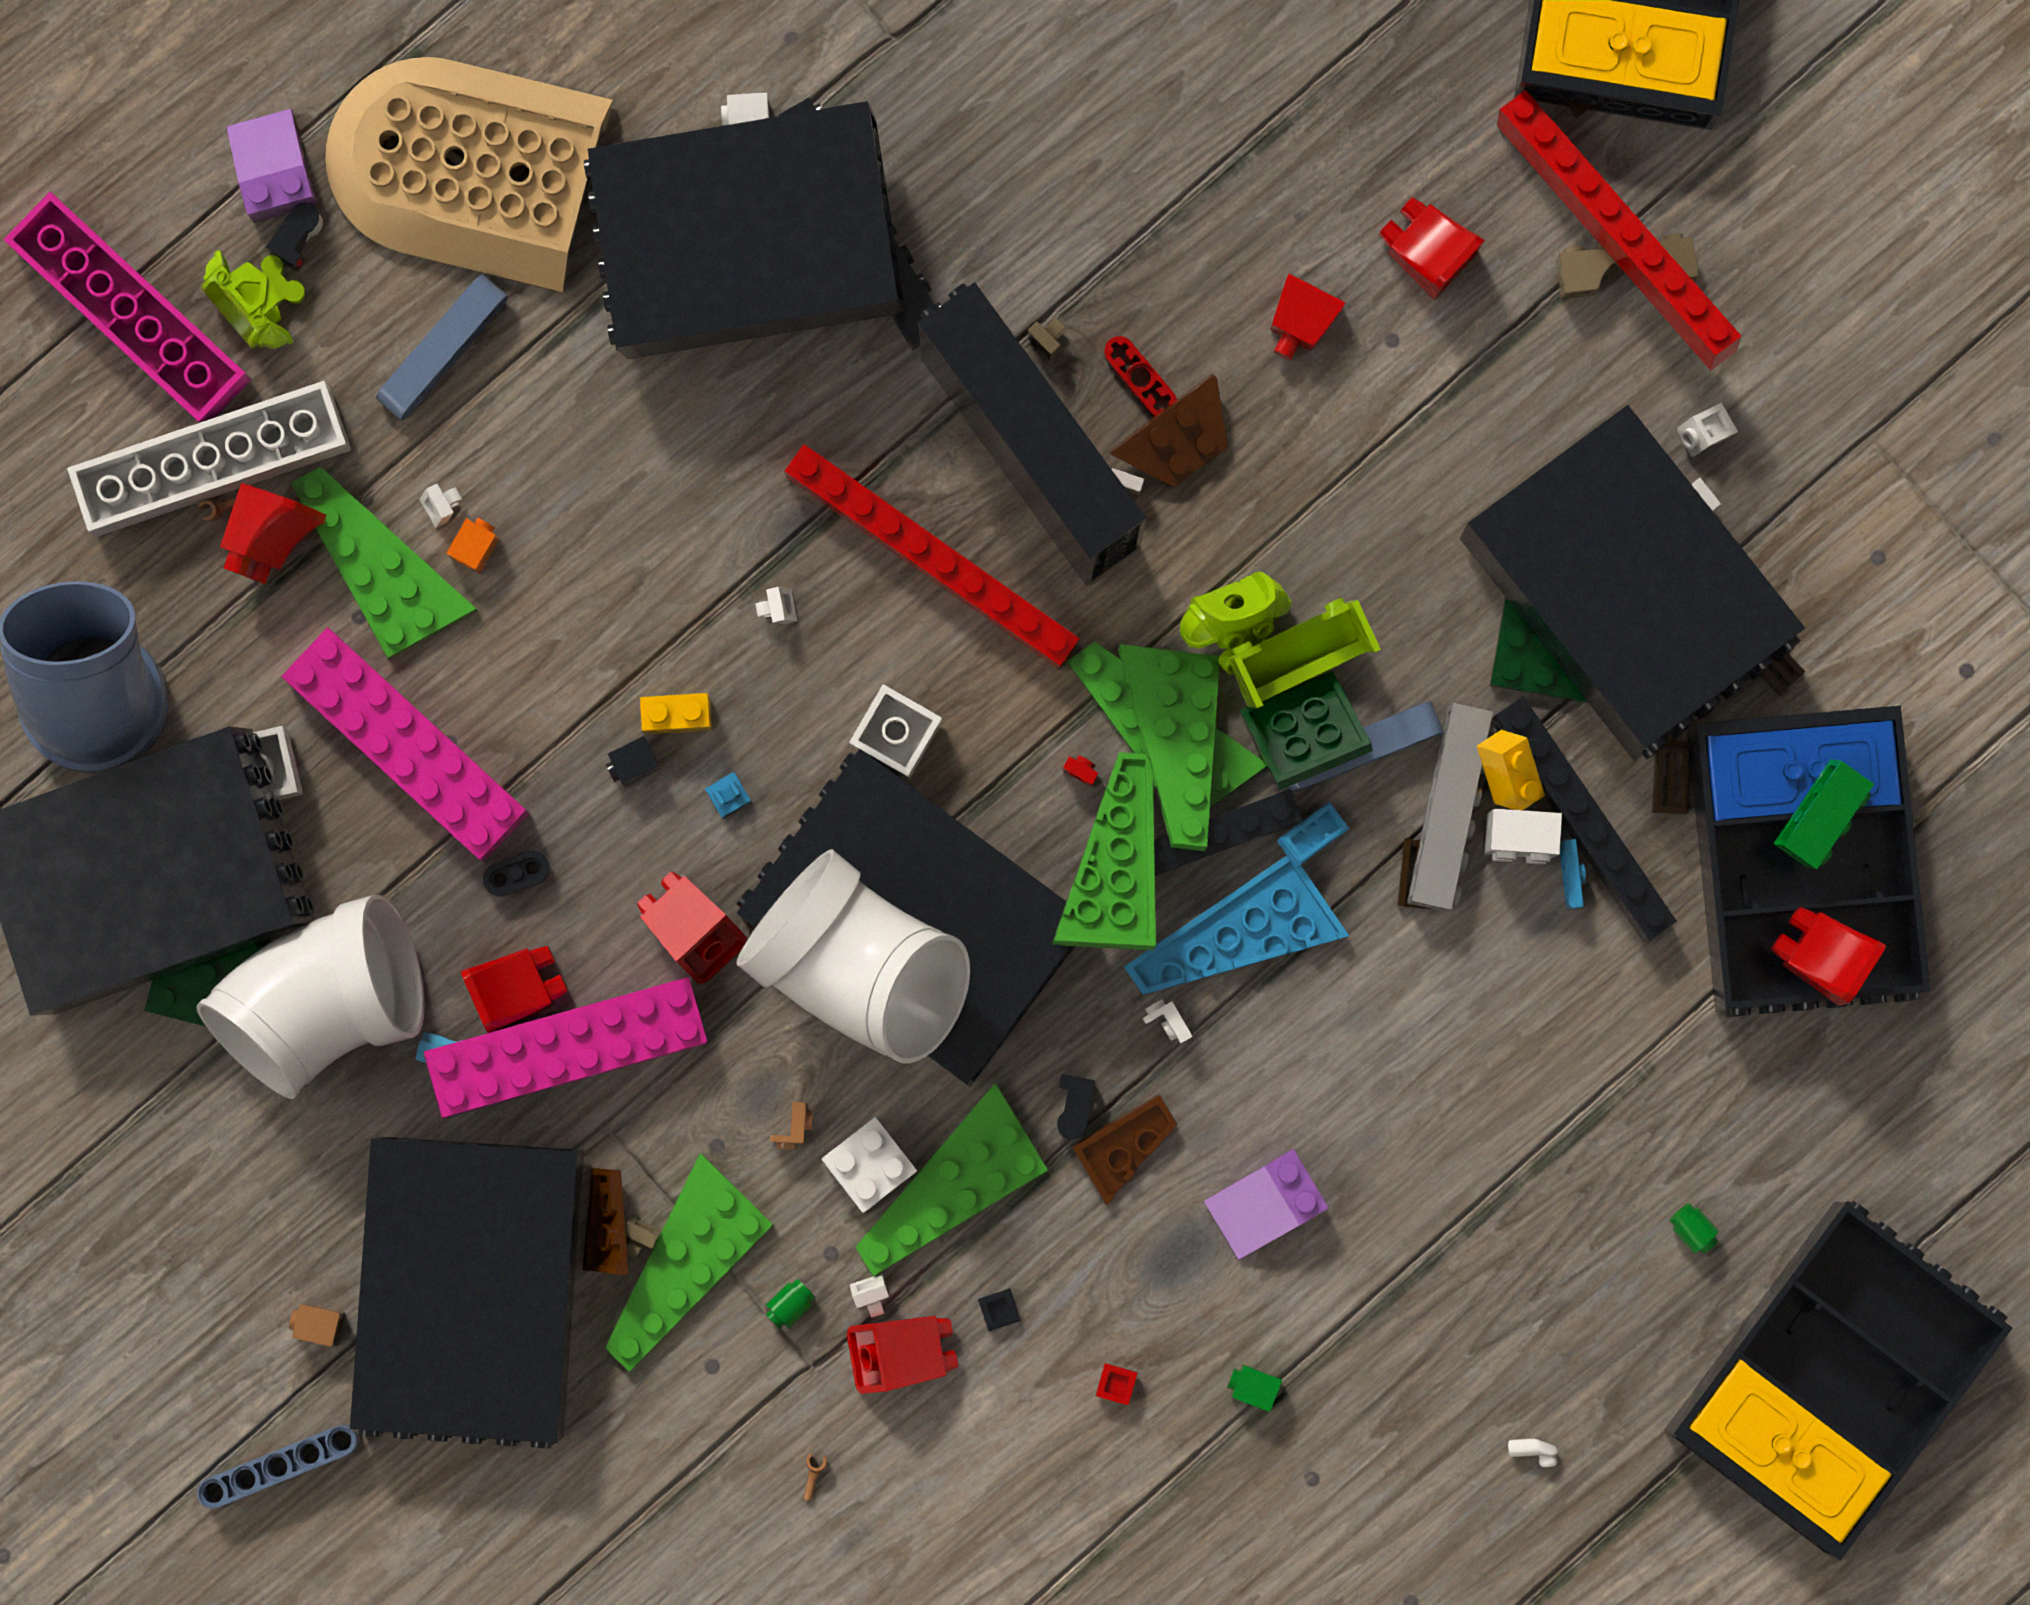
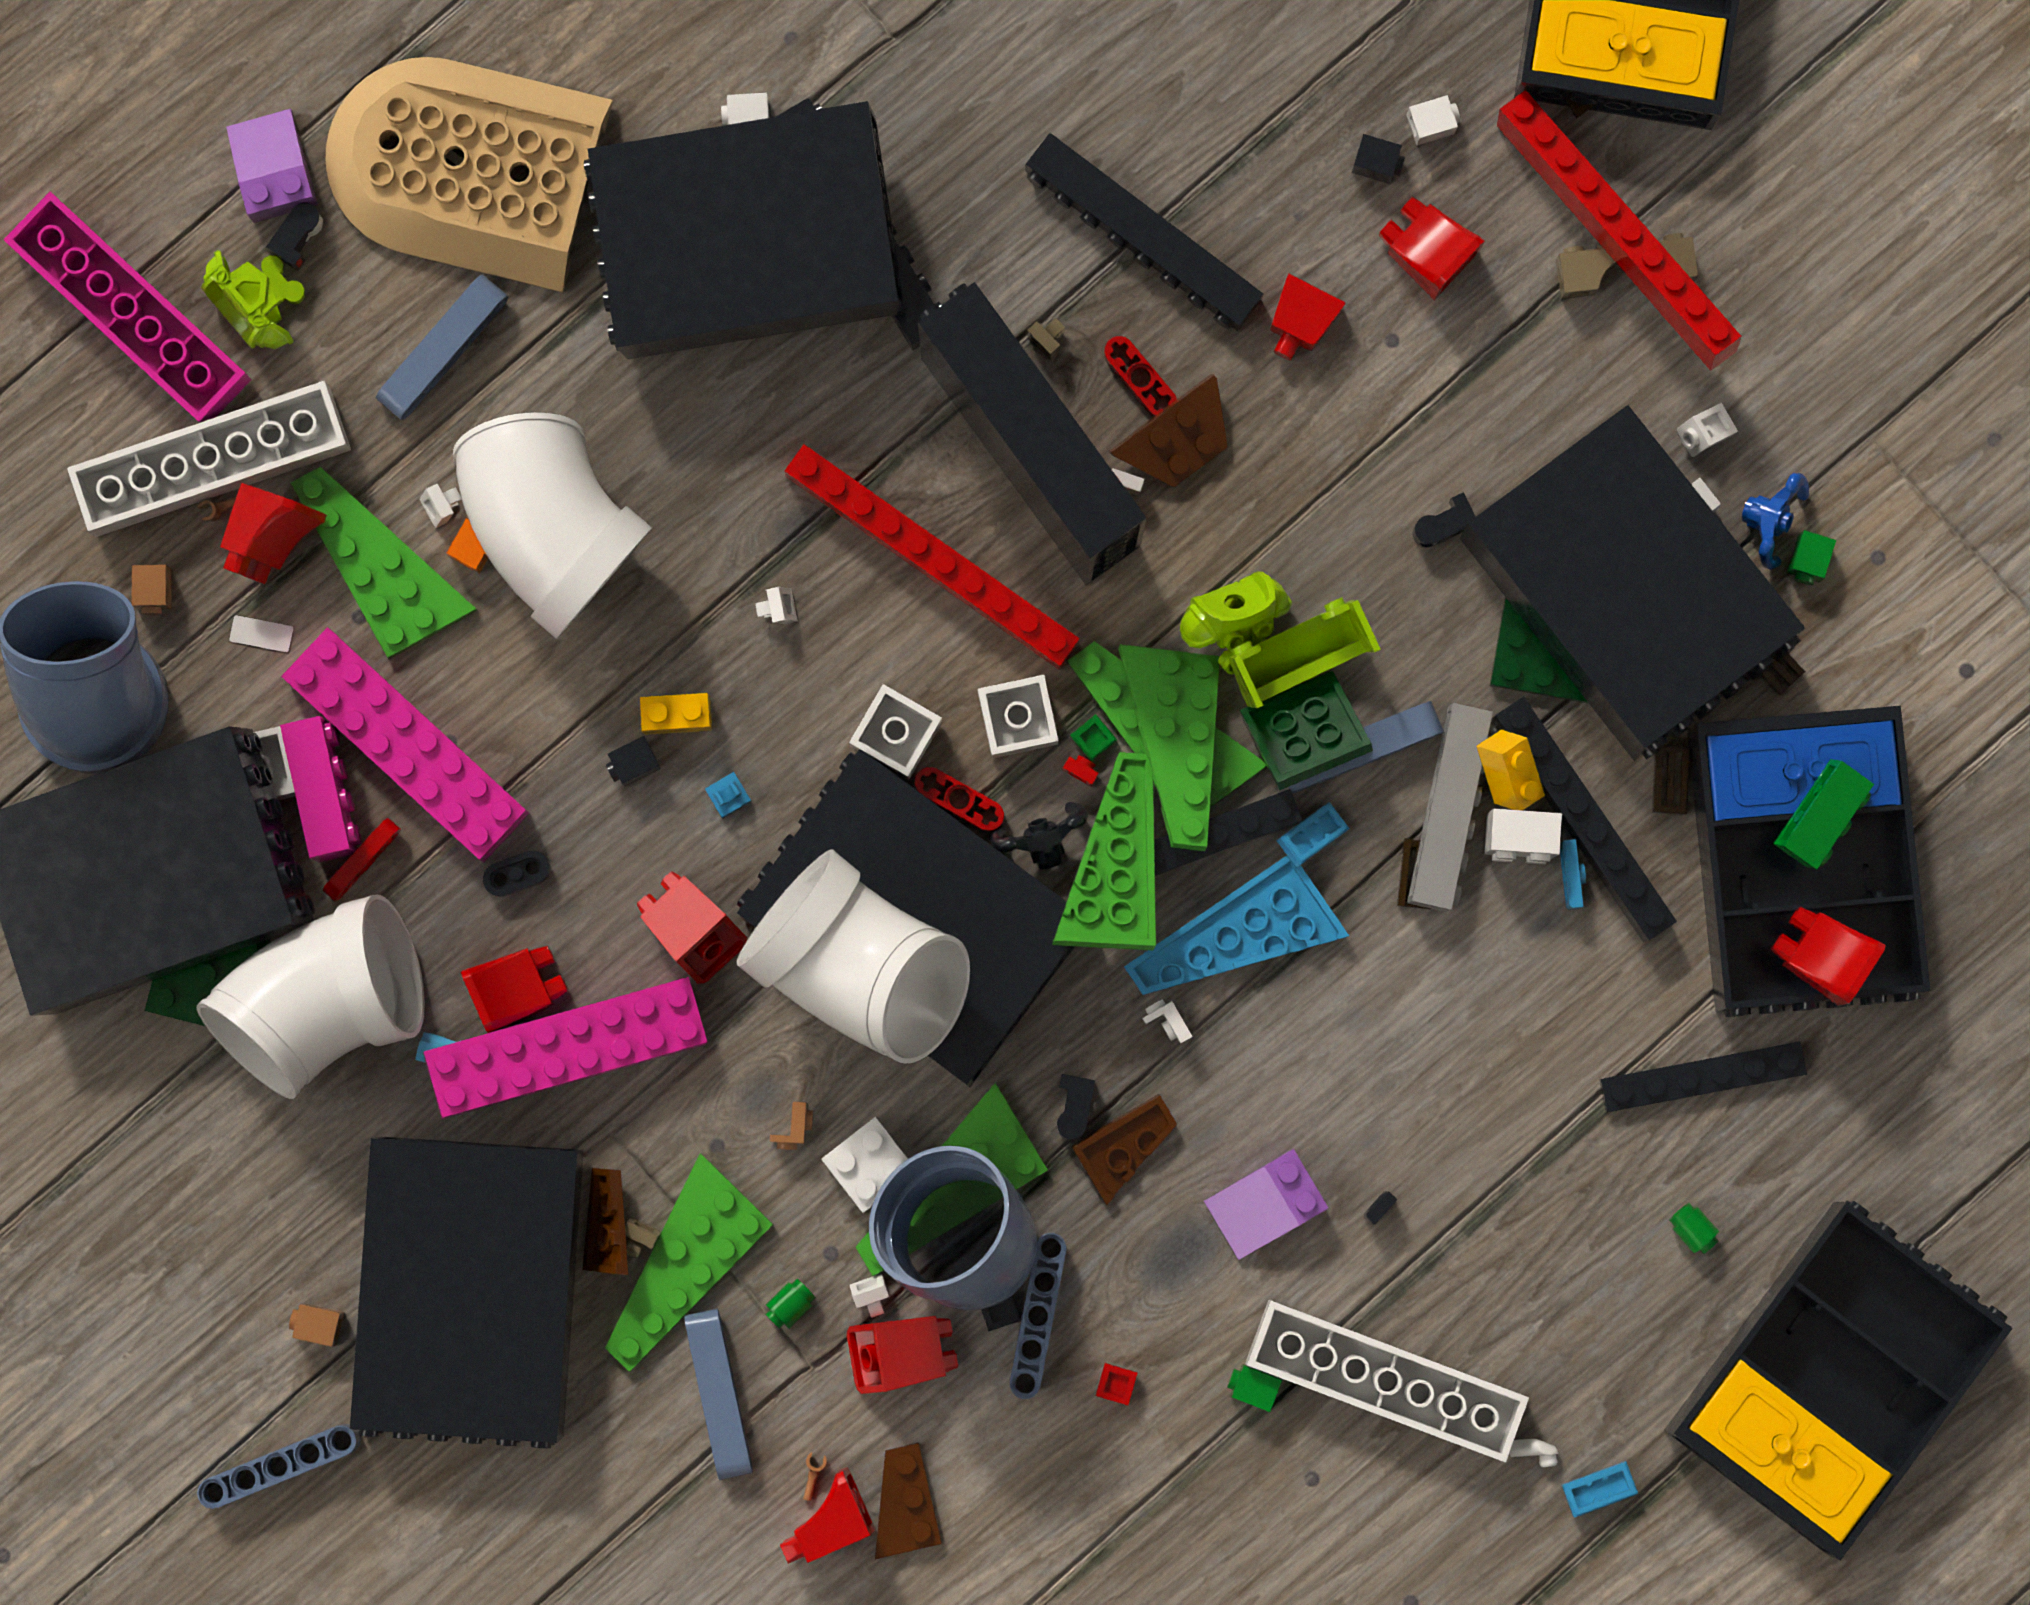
(151, 588): none -> medium nougat brick
(261, 633): none -> white sticker
(320, 788): none -> dark pink brick
(361, 860): none -> red beam
(543, 513): none -> white cylinder
(718, 1394): none -> sand blue beam
(835, 1525): none -> red hips
(906, 1504): none -> reddish brown wing
(977, 818): none -> red beam
(996, 1274): none -> sand blue cylinder
(1018, 716): none -> white brick
(1037, 1332): none -> sand blue beam
(1042, 837): none -> black piece
(1093, 738): none -> green tile
(1142, 232): none -> black brick
(1378, 159): none -> black brick
(1379, 1207): none -> black tile
(1387, 1381): none -> white brick
(1433, 120): none -> white brick
(1436, 529): none -> black leg
(1599, 1489): none -> dark azure plate
(1703, 1076): none -> black plate
(1774, 516): none -> blue piece
(1811, 557): none -> green brick

